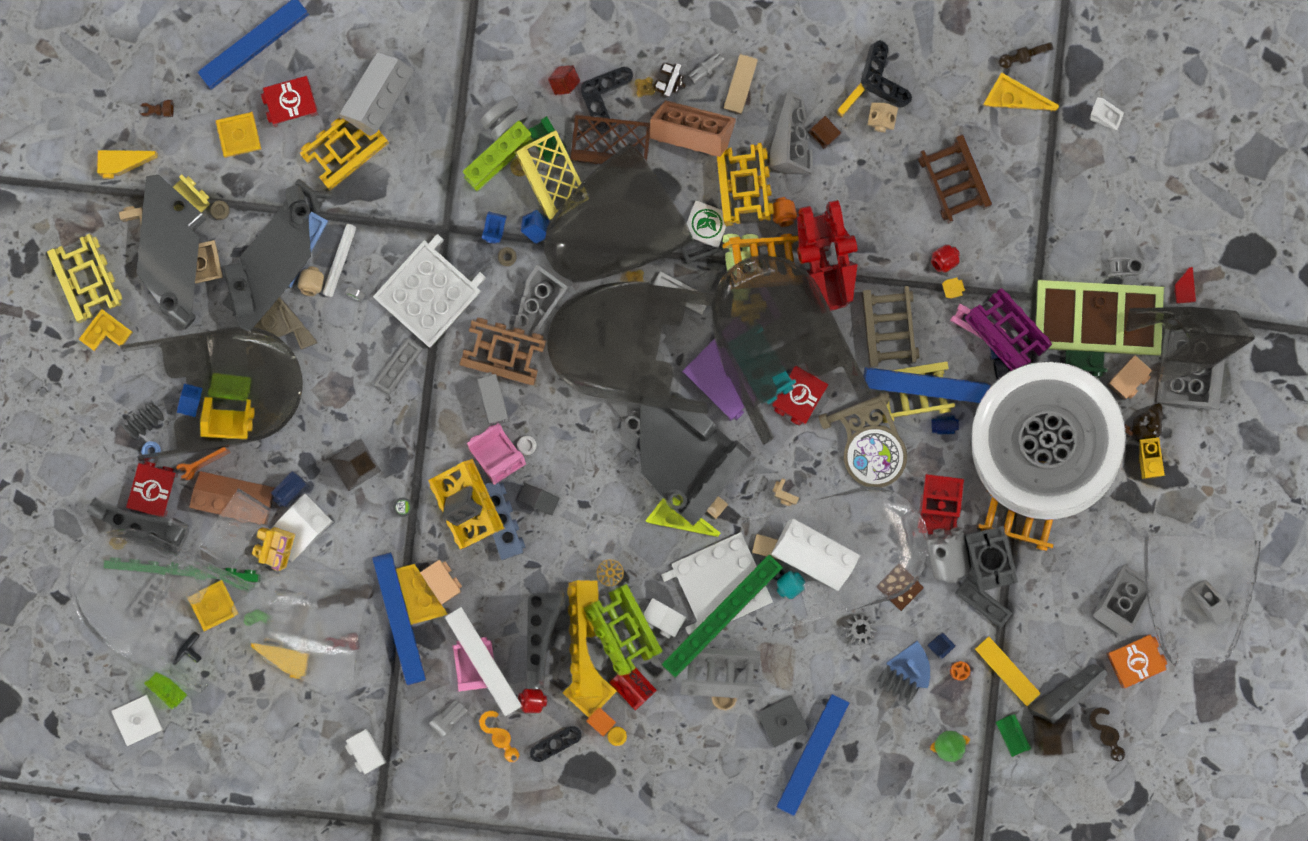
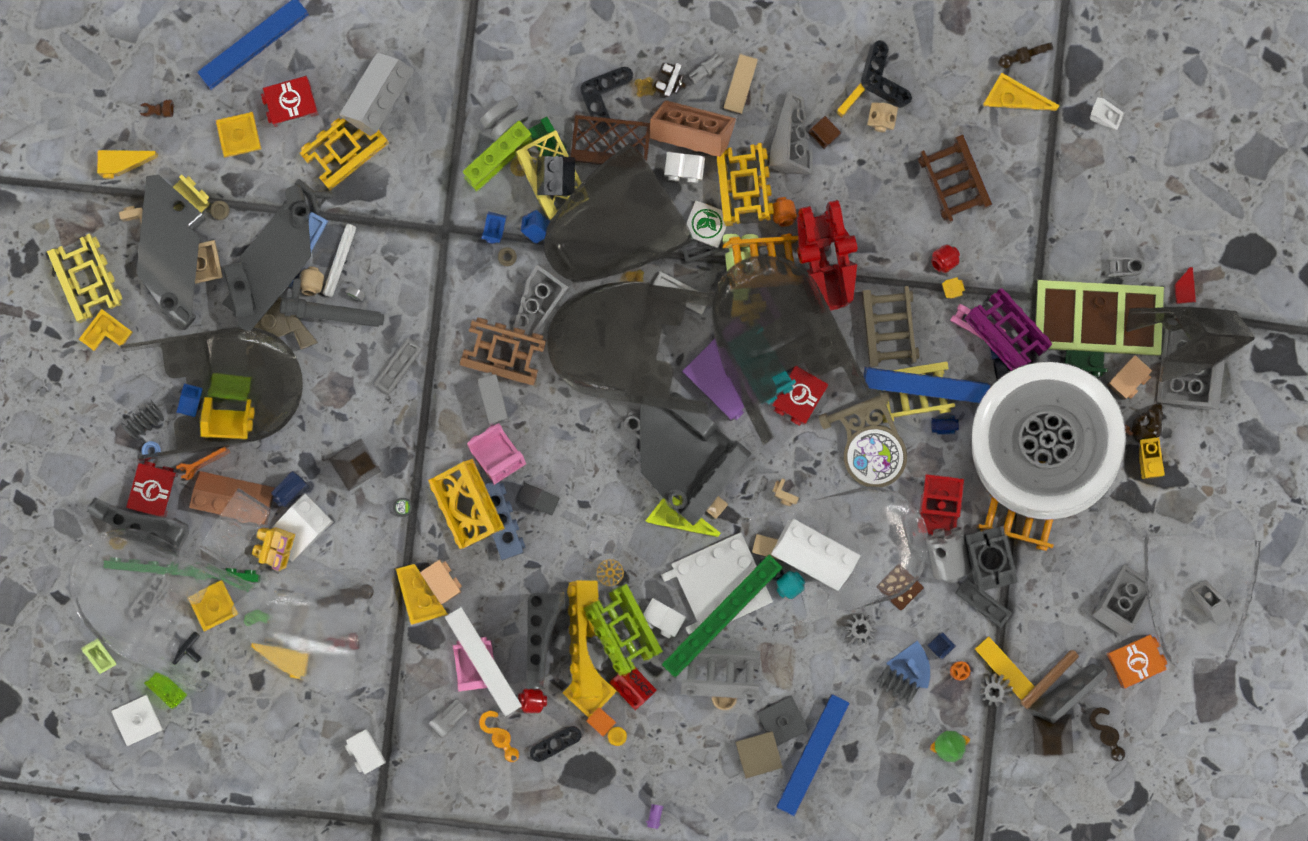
(98, 656): none -> yellowish green slope
(302, 308): none -> dark grey cylinder
(399, 619): blue beam -> none
(428, 292): white plate -> none
(460, 507): dark grey panel -> none
(526, 445): white tile -> none
(555, 175): none -> black slope
(564, 80): clear red panel -> none
(655, 816): none -> medium lavender pin
(684, 167): none -> white brick
(759, 754): none -> dark tan slope
(997, 697): none -> light grey gear
(1013, 735): green panel -> none
(1049, 679): none -> medium nougat axle

